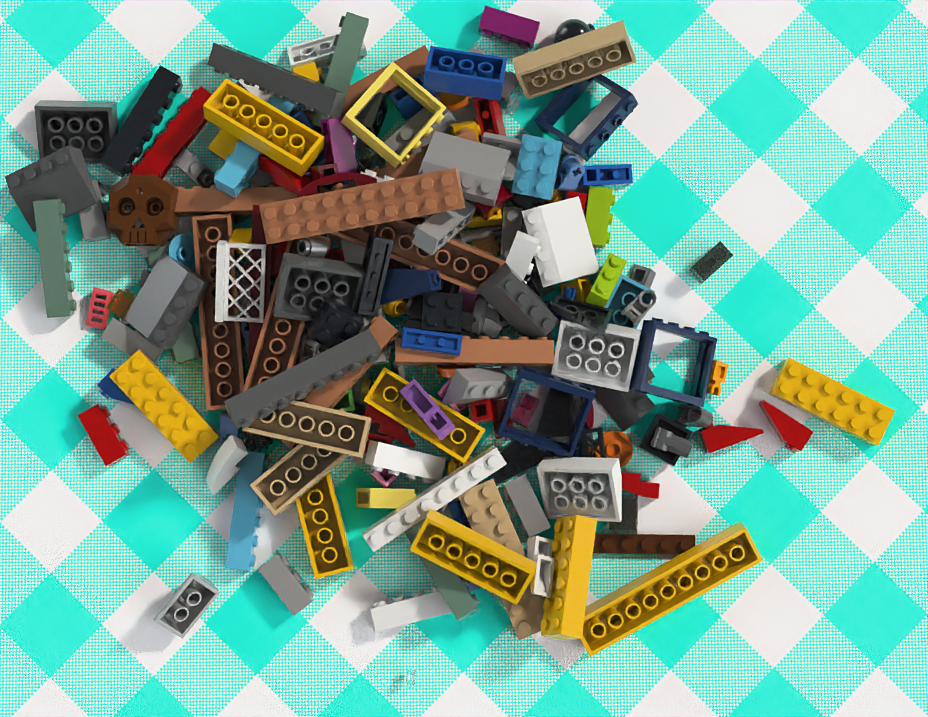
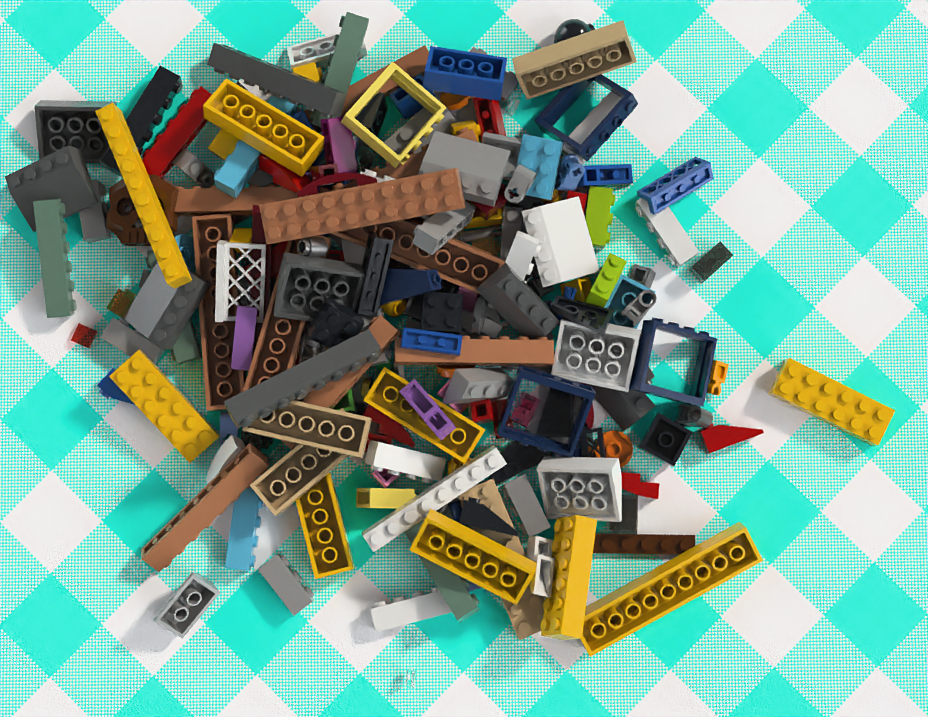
(84, 335): none -> clear red tile
(92, 307): coral slope -> none
(104, 434): red brick -> none
(143, 196): none -> yellow brick
(204, 508): none -> nougat brick
(244, 337): none -> medium lavender slope
(482, 517): none -> black slope
(508, 27): magenta brick -> none
(521, 180): none -> light grey piece
(666, 441): dark grey piece -> none
(669, 233): none -> white brick
(677, 185): none -> blue fence
(788, 430): red slope -> none

